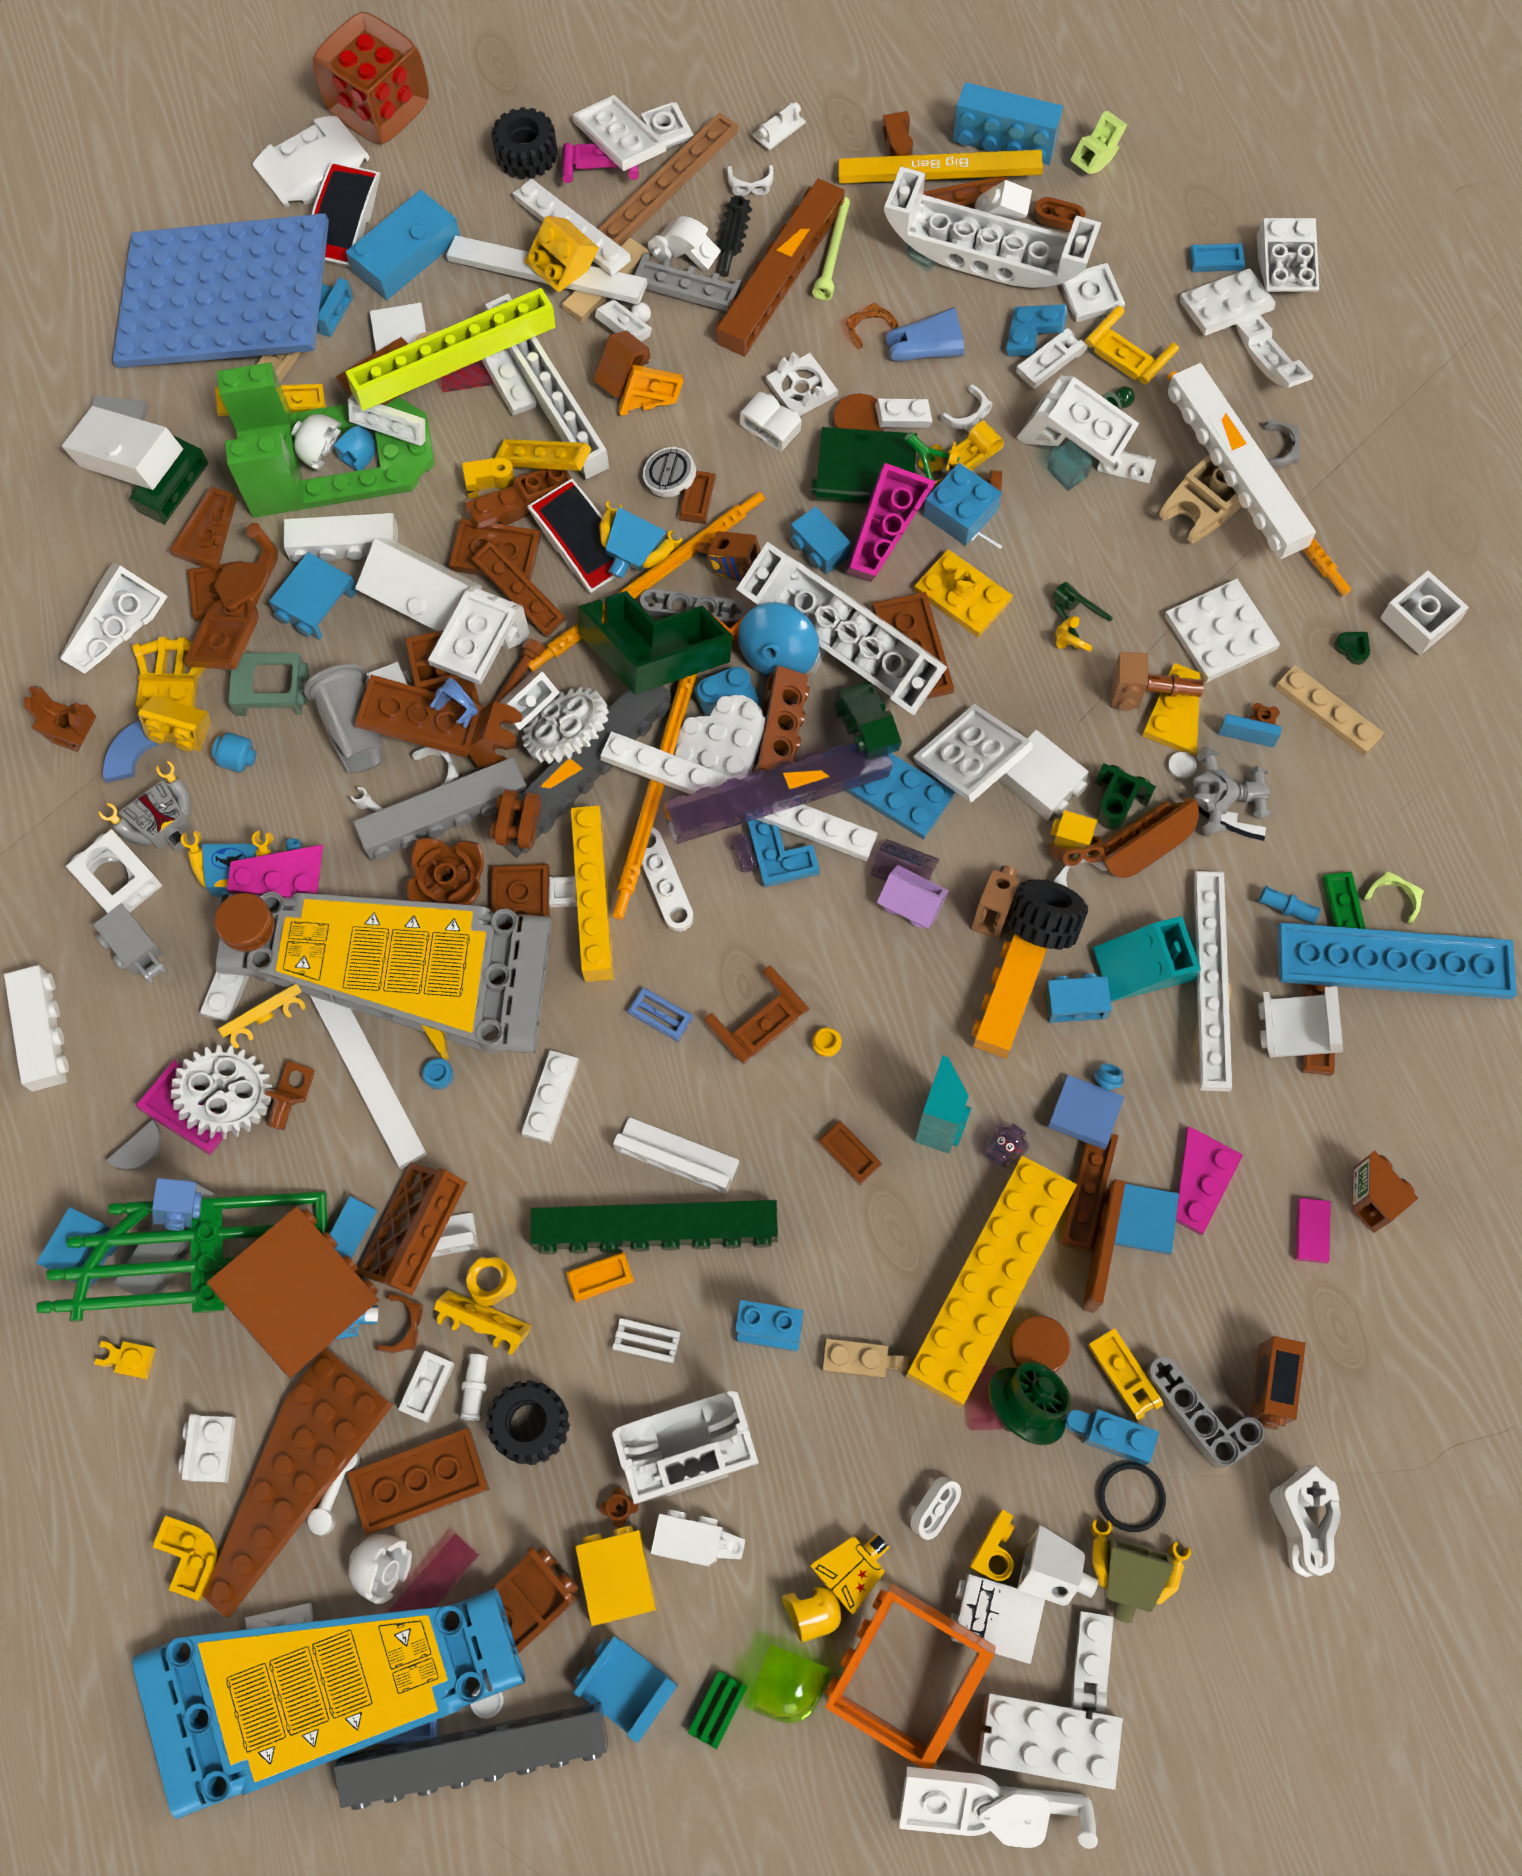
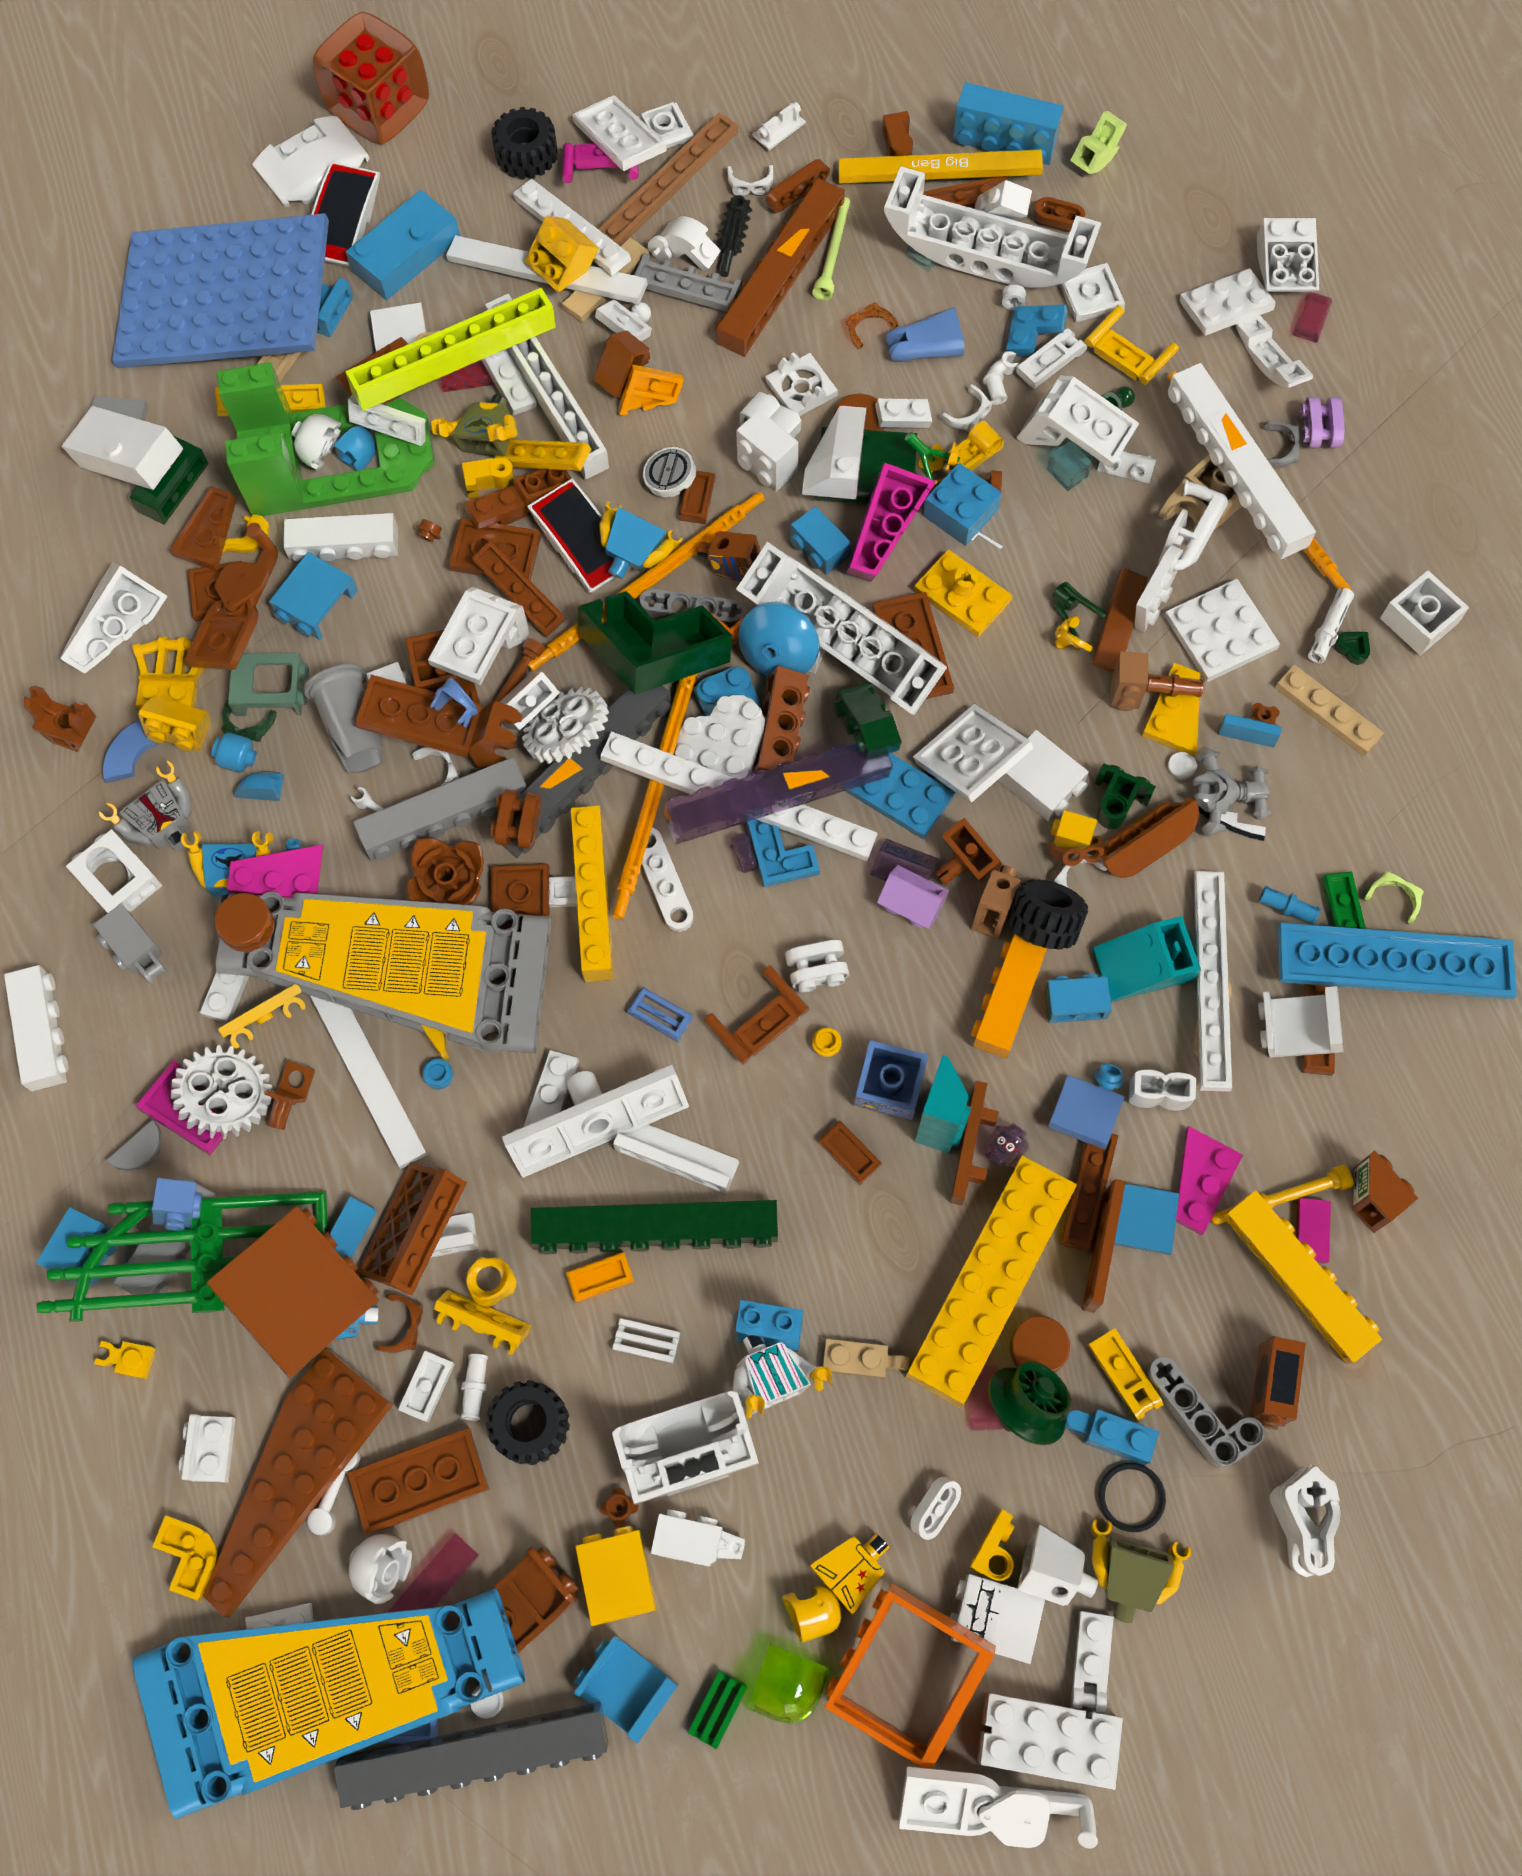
(246, 544): none -> yellow piece
(254, 733): none -> clear green cap
(261, 786): none -> dark azure brick
(412, 583): white brick -> none
(429, 530): none -> dark orange plate
(482, 429): none -> torso
(594, 1118): none -> white plate
(767, 451): none -> white brick
(773, 1375): none -> torso
(796, 185): none -> dark orange beam
(808, 978): none -> white brick
(836, 461): none -> white wedge
(891, 1080): none -> medium blue brick
(965, 1171): none -> dark orange hinge
(969, 854): none -> dark orange brick
(995, 376): none -> white piece
(1013, 296): none -> white bush
(1119, 619): none -> dark orange tile
(1170, 1091): none -> white brick
(1174, 558): none -> white plate
(1217, 257): dark azure tile -> none
(1302, 1277): none -> yellow brick
(1312, 317): none -> clear pink tile
(1313, 429): none -> lavender brick
(1327, 633): none -> white pin
(1337, 1178): none -> yellow piece

